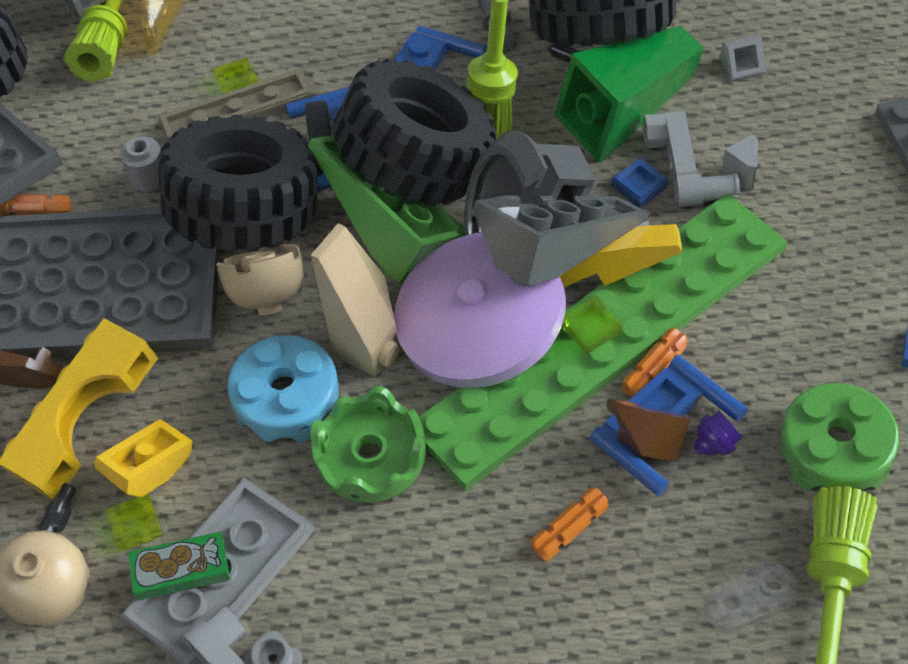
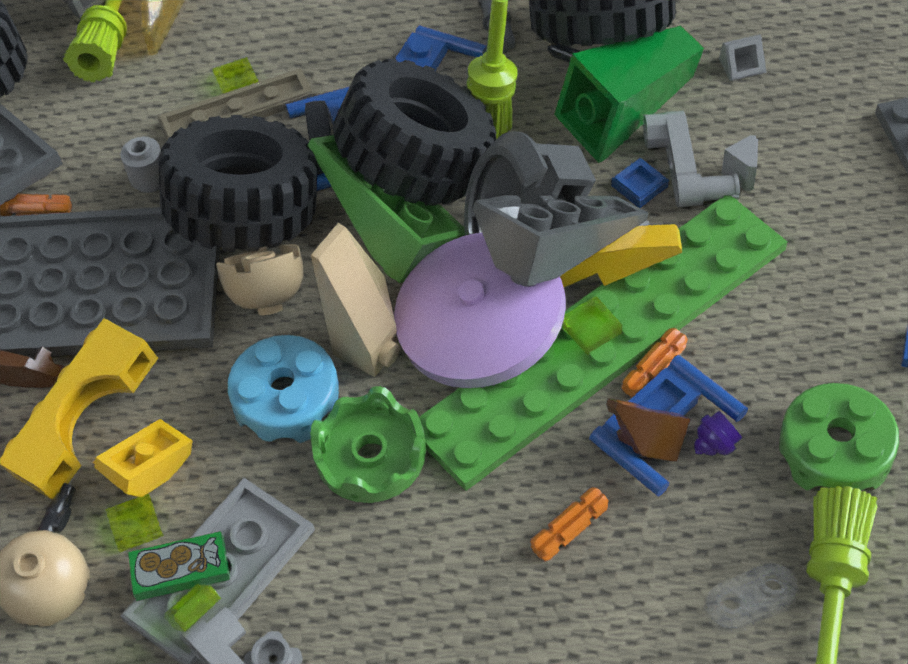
(191, 607): none -> clear neon green tile

